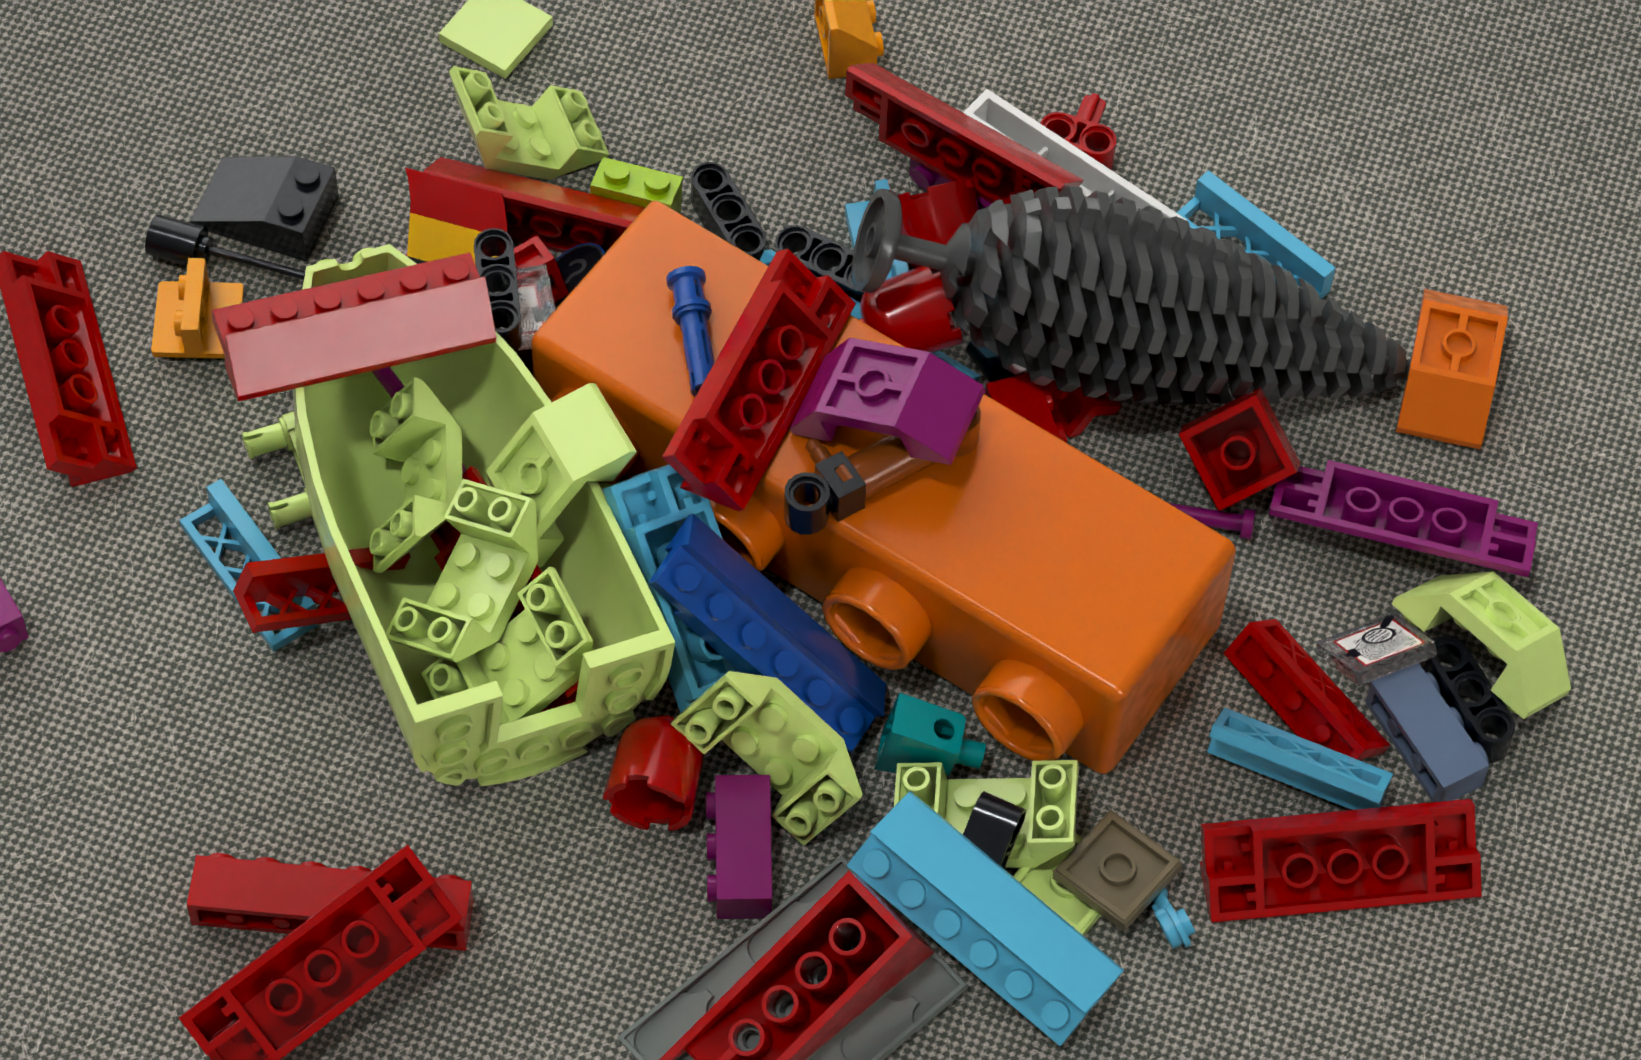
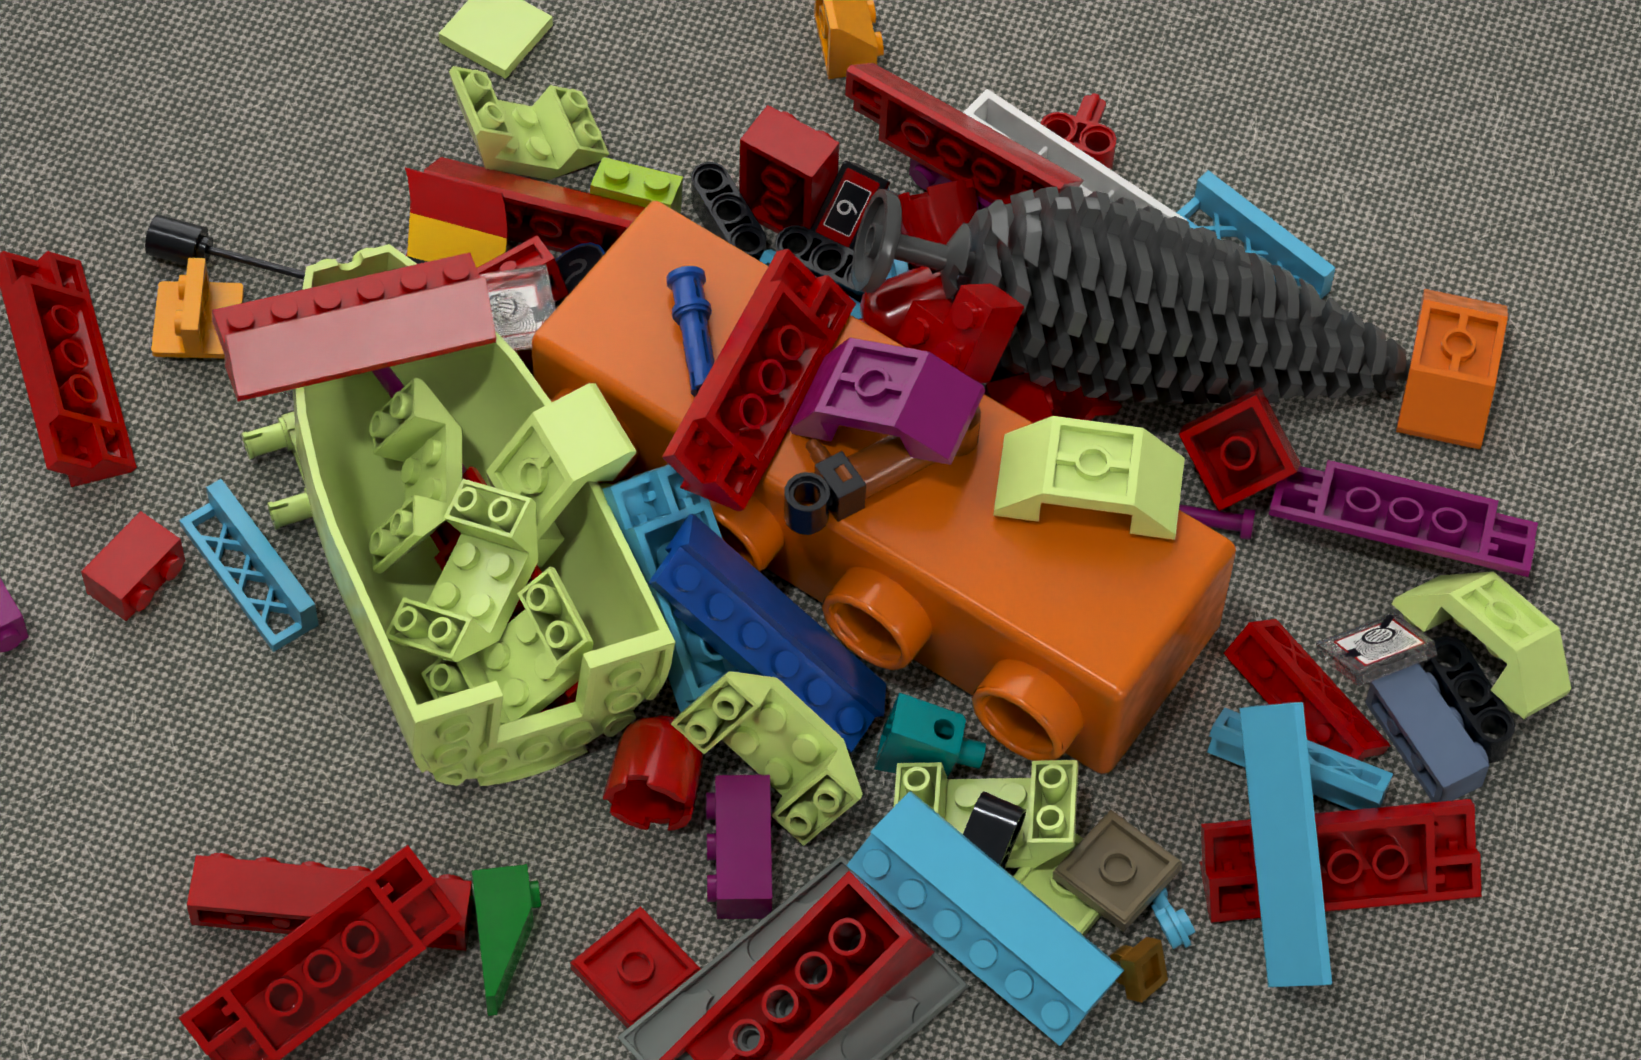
(134, 566): none -> red brick
(269, 202): black slope -> none
(291, 577): red fence -> none
(500, 277): black beam -> none
(504, 924): none -> green slope
(634, 967): none -> red tile
(786, 169): none -> red brick
(846, 203): none -> slope
(965, 333): none -> red brick
(1091, 469): none -> yellowish green slope
(1143, 968): none -> pearl gold tile
(1285, 845): none -> medium azure slope

